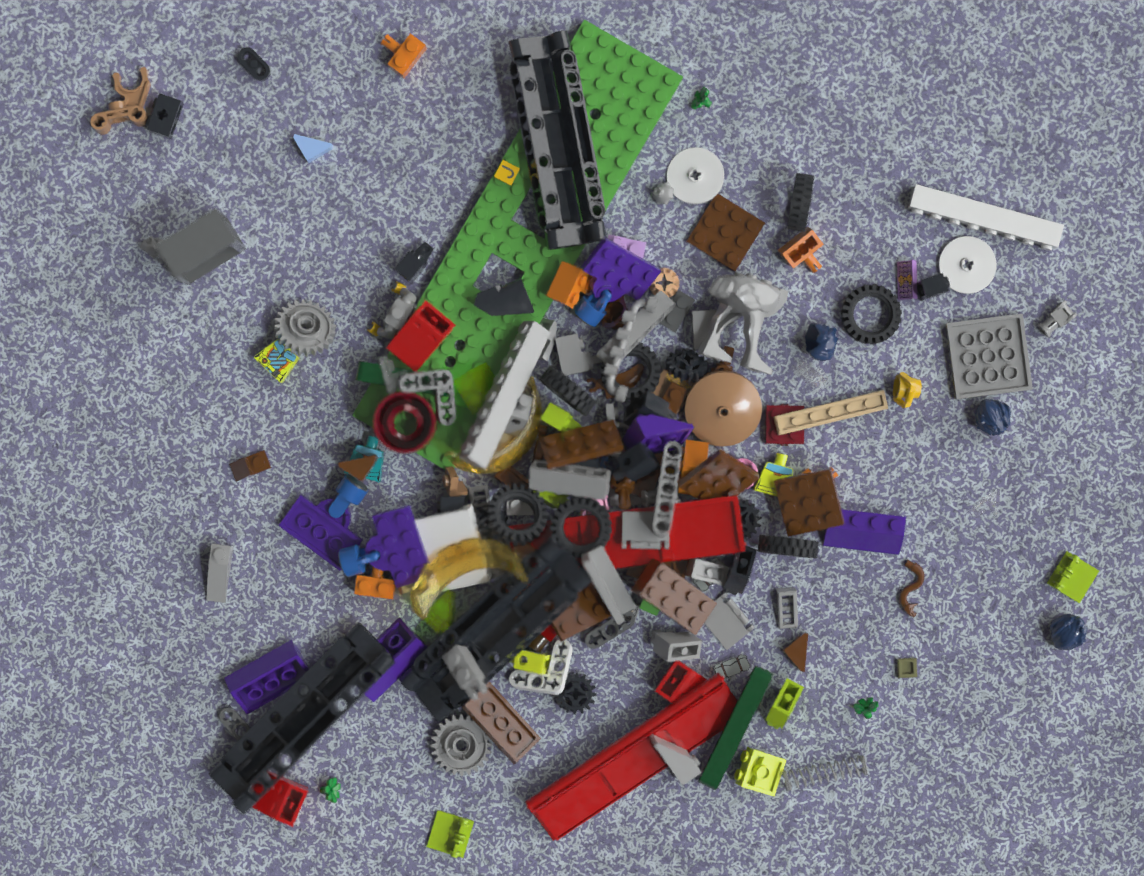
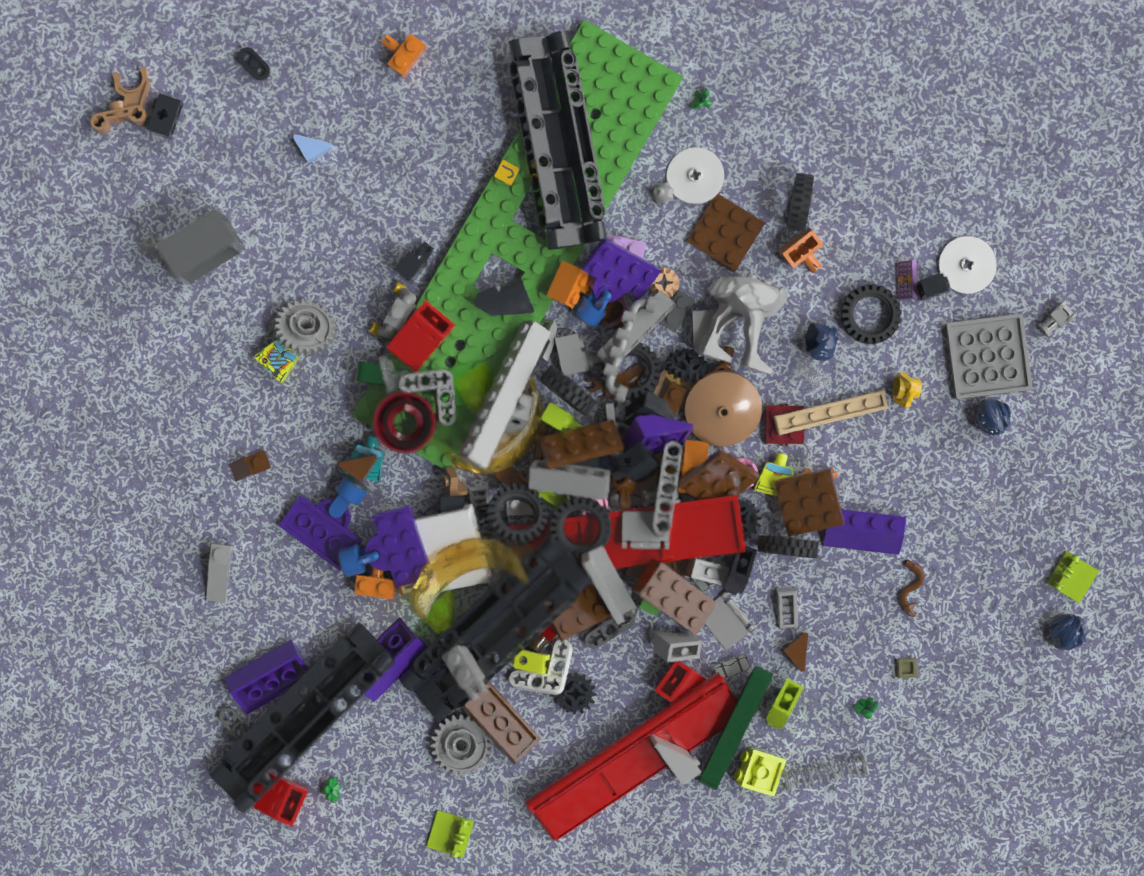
(985, 216): white brick -> none

